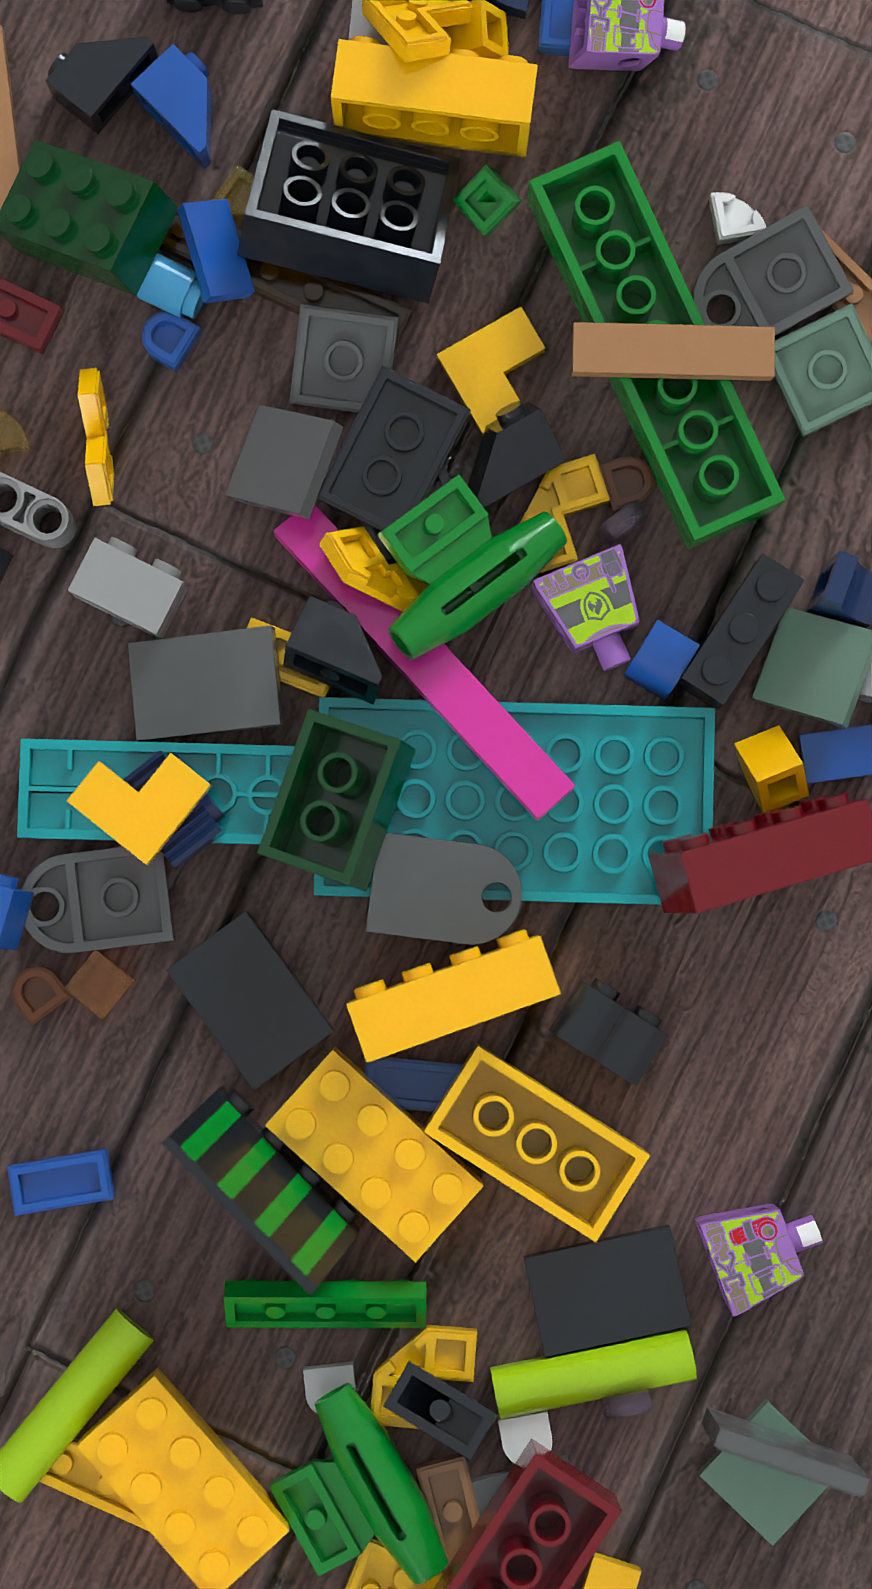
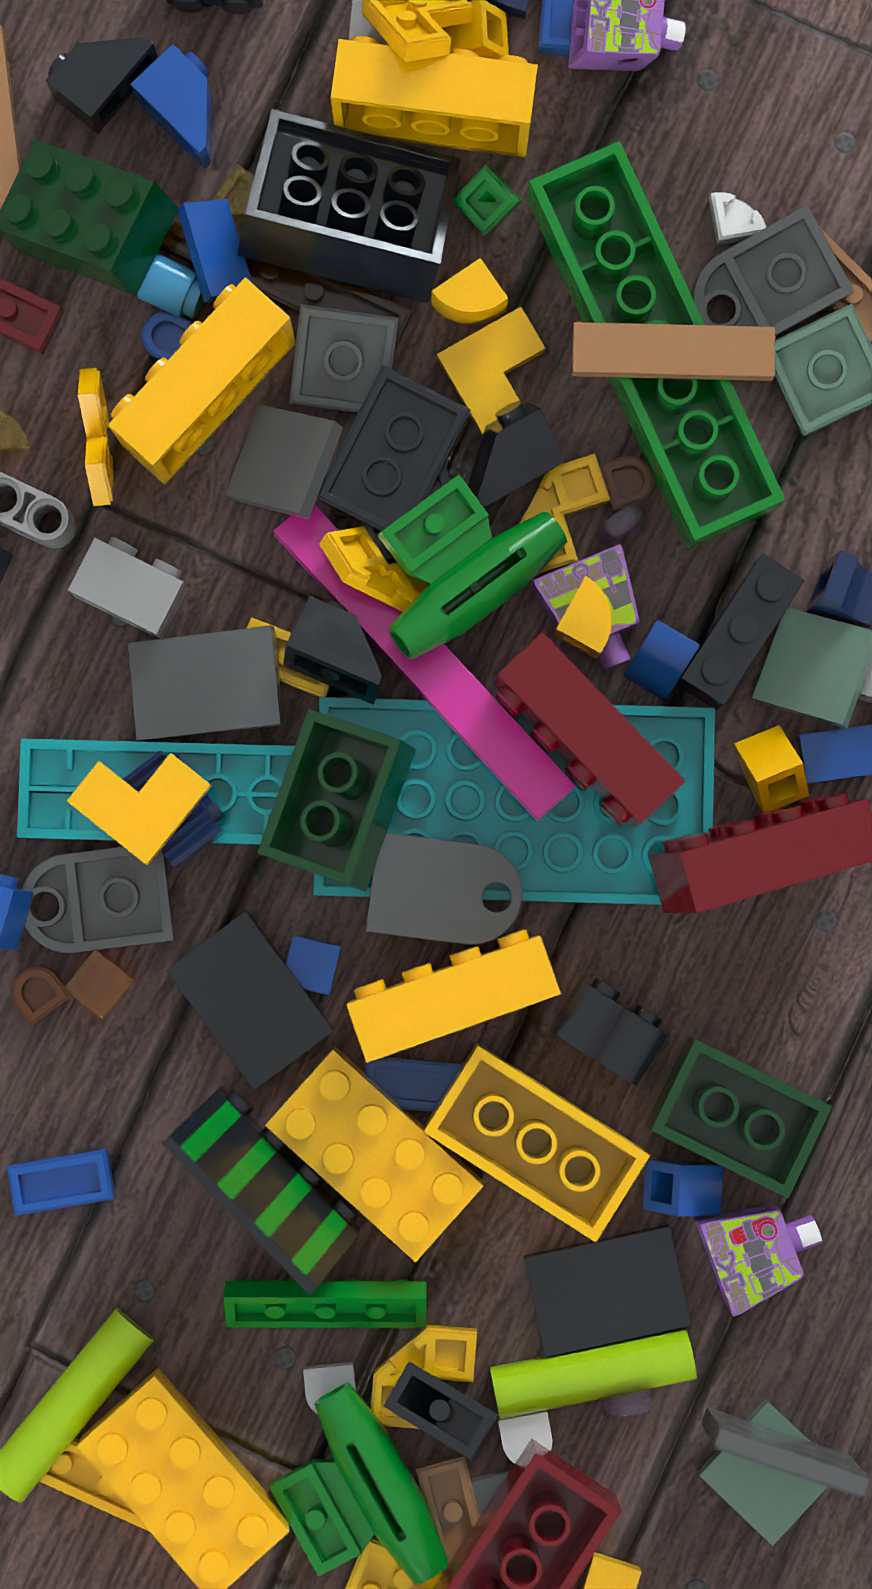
(203, 379): none -> yellow brick
(313, 963): none -> blue tile
(470, 296): none -> yellow brick
(586, 620): none -> yellow brick
(587, 732): none -> dark red brick
(683, 1187): none -> blue brick
(738, 1116): none -> dark green brick

